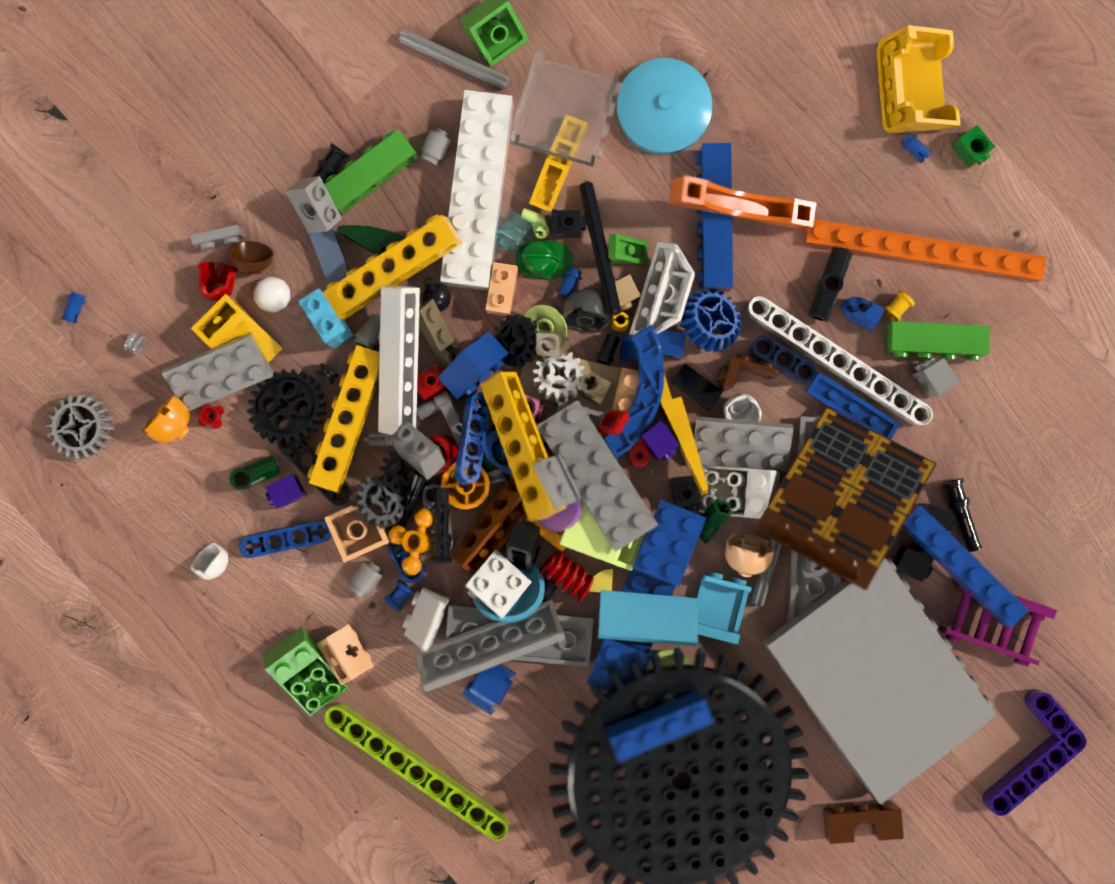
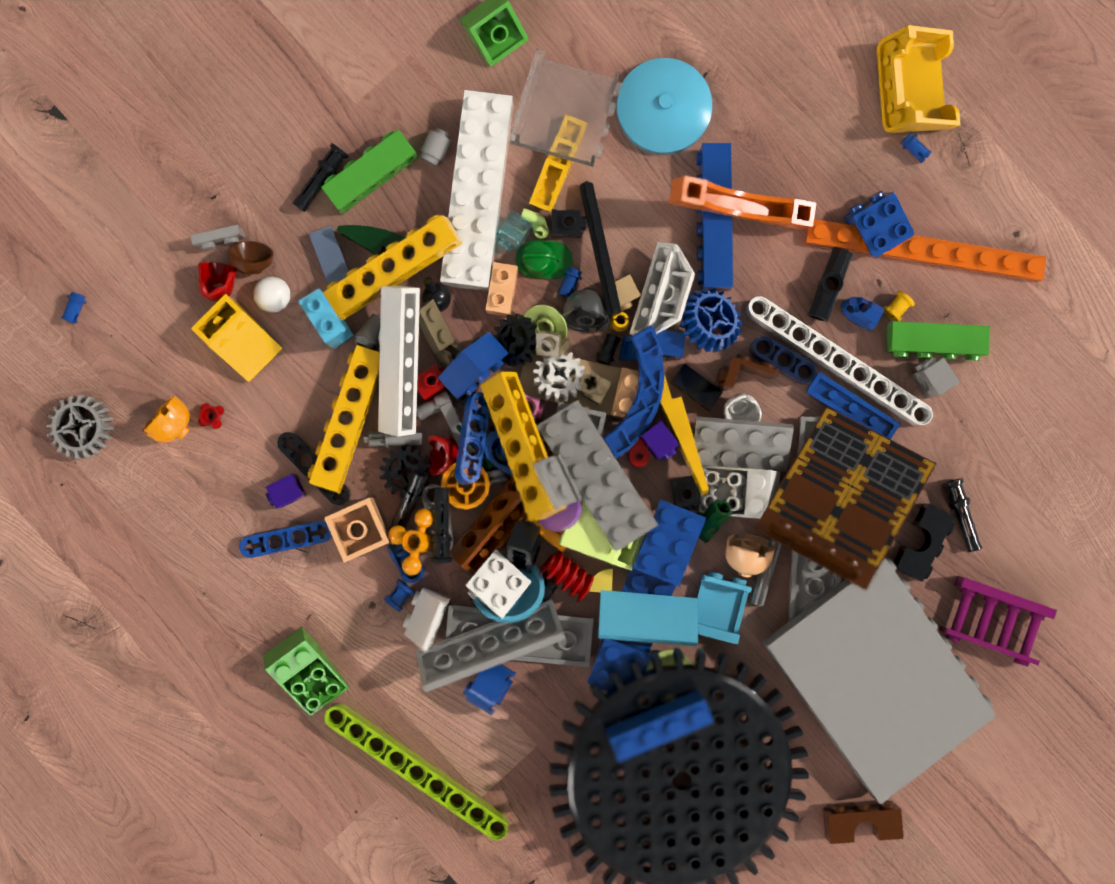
(135, 343): light grey bush -> none
(210, 562): white hair -> none
(218, 372): light grey plate -> none
(256, 472): dark green piece -> none
(298, 423): black gear -> none
(313, 204): light grey brick -> none
(326, 373): black bush -> none
(344, 666): light nougat brick -> none
(365, 578): light grey brick -> none
(381, 504): black gear -> none
(417, 450): light grey brick -> none
(453, 59): light grey axle -> none
(613, 422): red tile -> none
(627, 250): bright green slope -> none
(880, 222): none -> blue bracket
(963, 567): blue brick -> none
(977, 137): green brick -> none
(1039, 756): dark purple beam -> none

